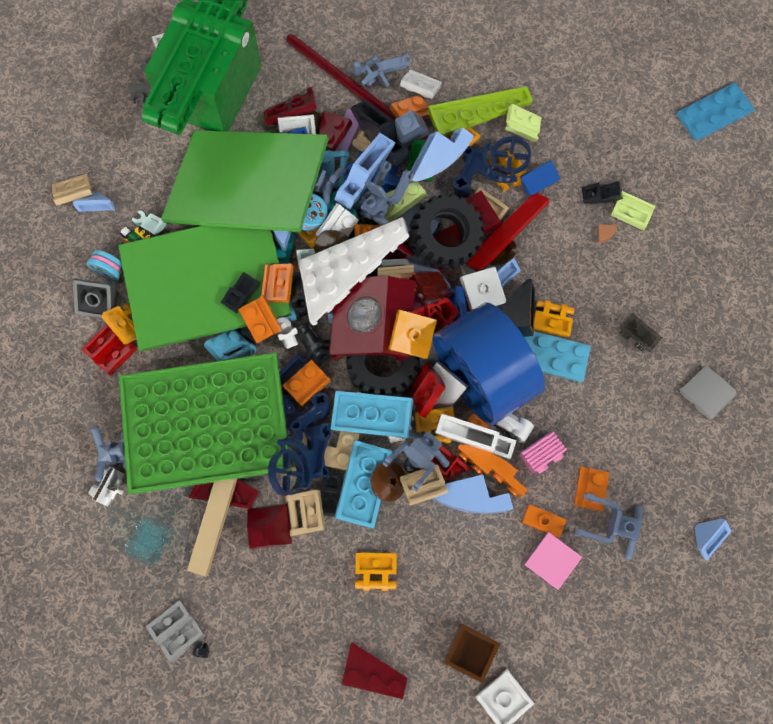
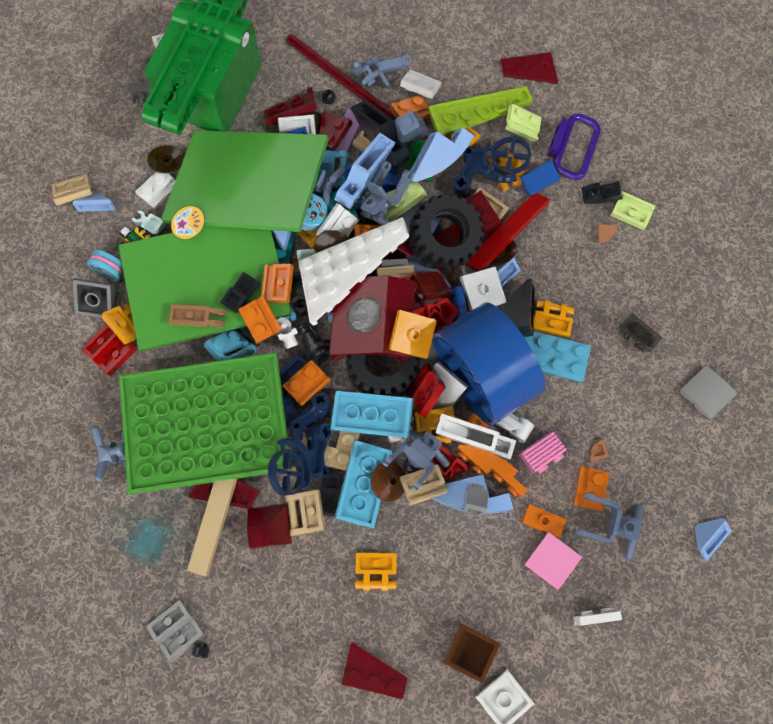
(108, 487): white hips -> none
(156, 189): none -> white plate
(165, 159): none -> dark brown dish
(187, 222): none -> sticker
(195, 316): none -> medium nougat hinge
(331, 97): none -> black hinge
(475, 500): none -> light grey slope
(530, 67): none -> dark red wing
(561, 139): none -> dark purple bar
(599, 451): none -> nougat tile
(606, 615): none -> white plate
(715, 111): dark azure plate -> none

